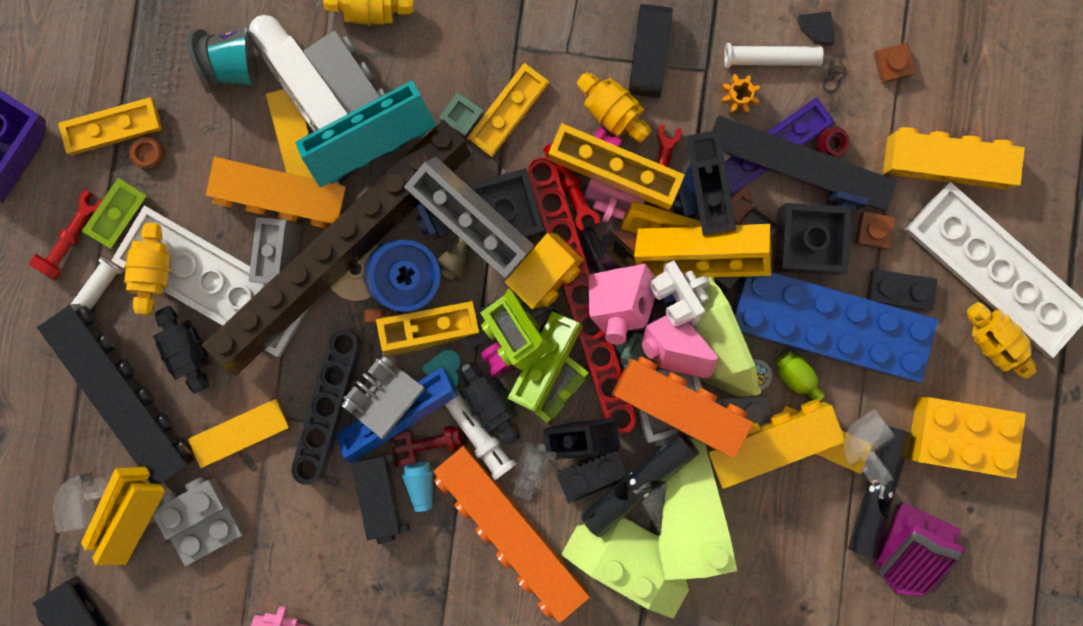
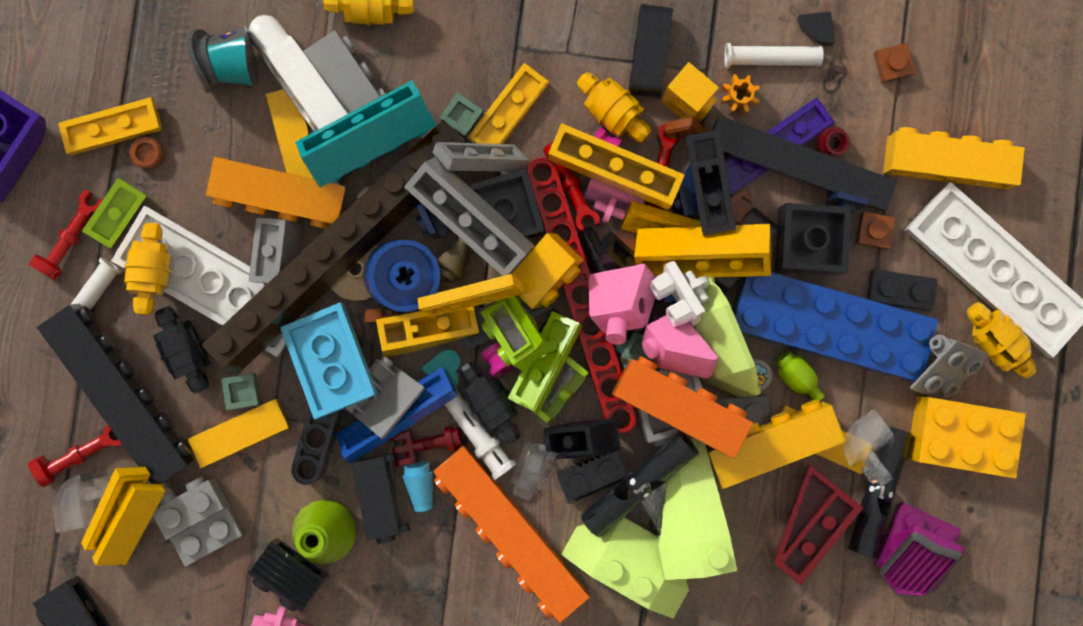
(45, 472): none -> red piece
(240, 391): none -> sand green plate
(287, 575): none -> black brick
(329, 361): none -> medium azure plate
(332, 526): none -> lime cone
(471, 295): none -> yellow tile
(480, 157): none -> light grey tile
(683, 127): none -> dark orange tile
(690, 94): none -> yellow brick
(813, 525): none -> dark red wedge
(951, 368): none -> light grey hinge

